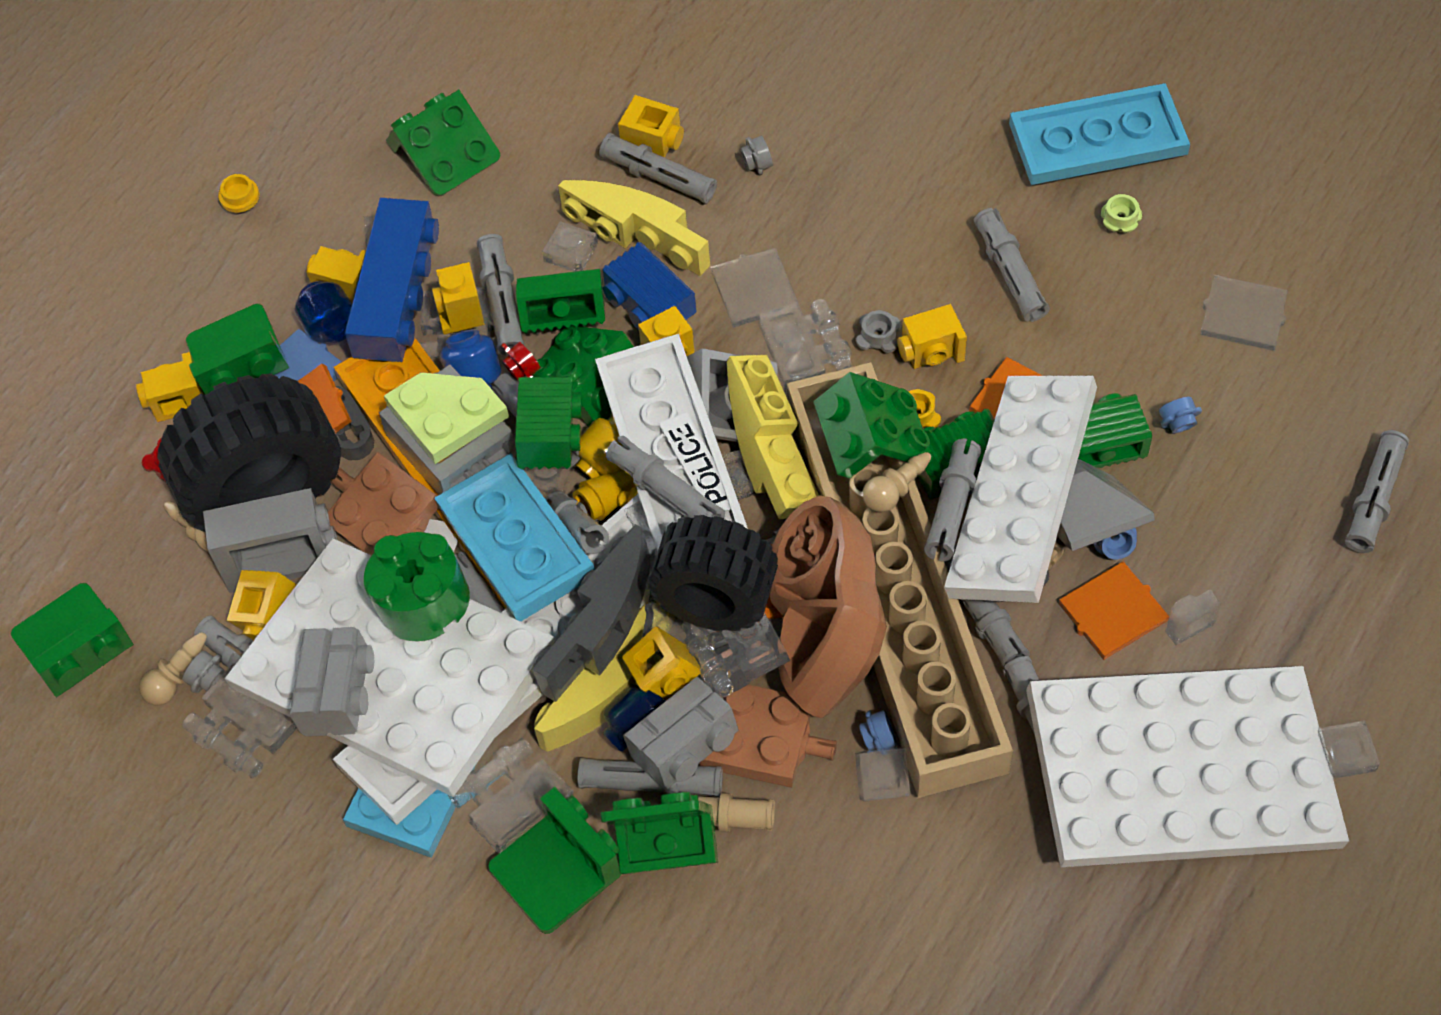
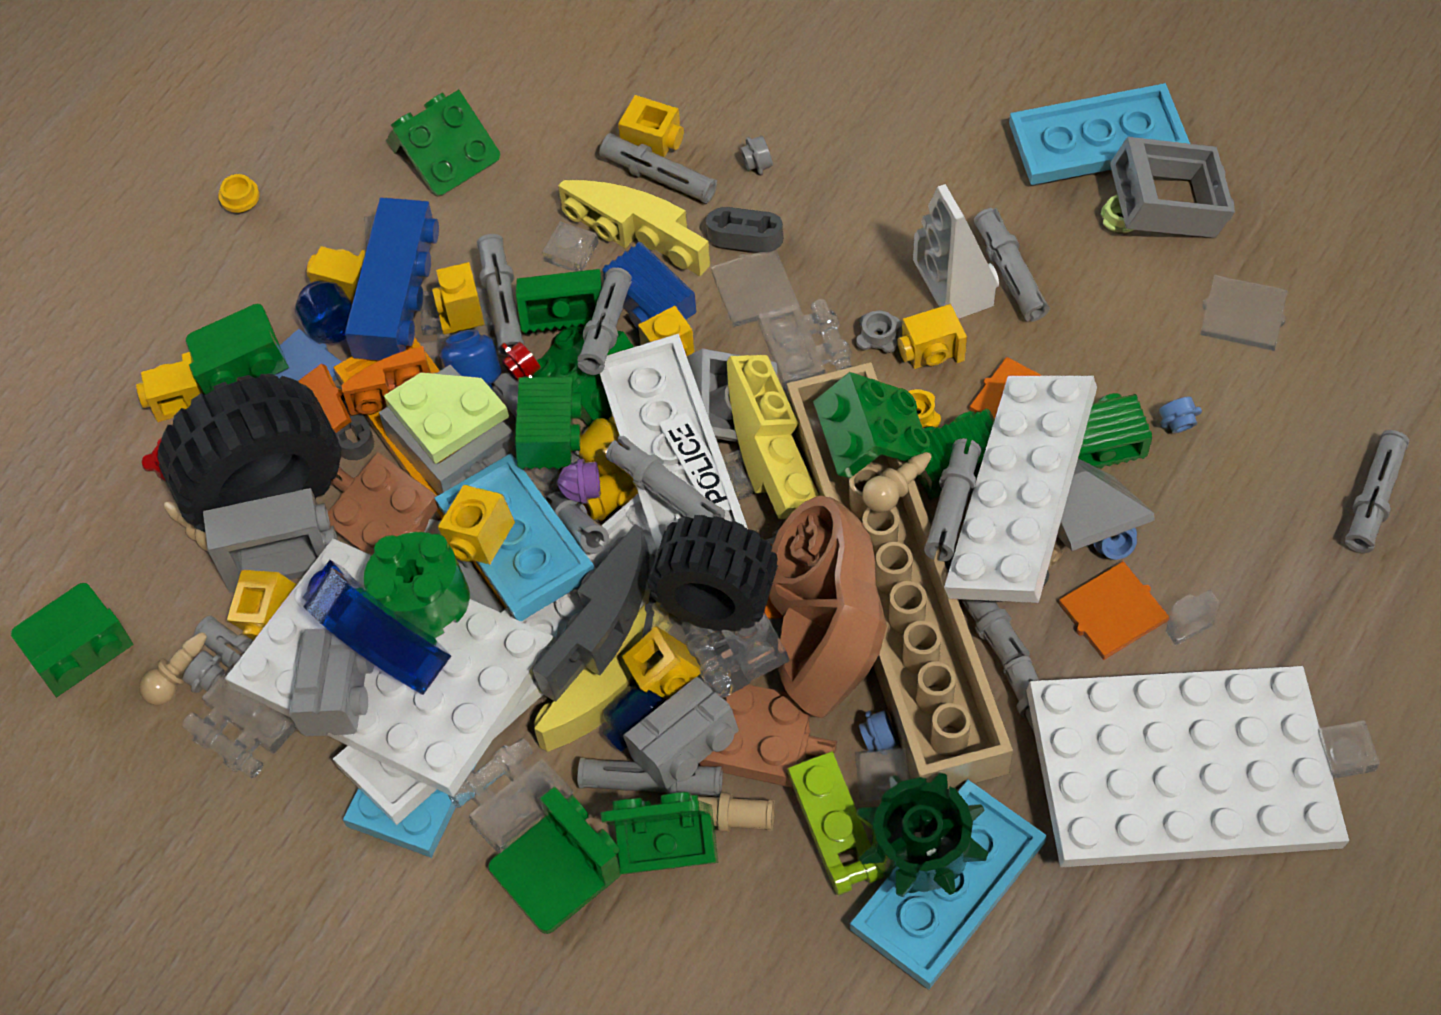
(367, 388): none -> orange slope
(374, 629): none -> clear blue arch
(476, 524): none -> yellow brick
(580, 481): none -> medium lavender plate
(601, 331): none -> light grey pin
(744, 229): none -> dark grey beam
(832, 820): none -> lime plate
(931, 927): none -> medium azure plate
(934, 812): none -> dark green brick
(952, 258): none -> white wedge
(1142, 210): none -> light grey window

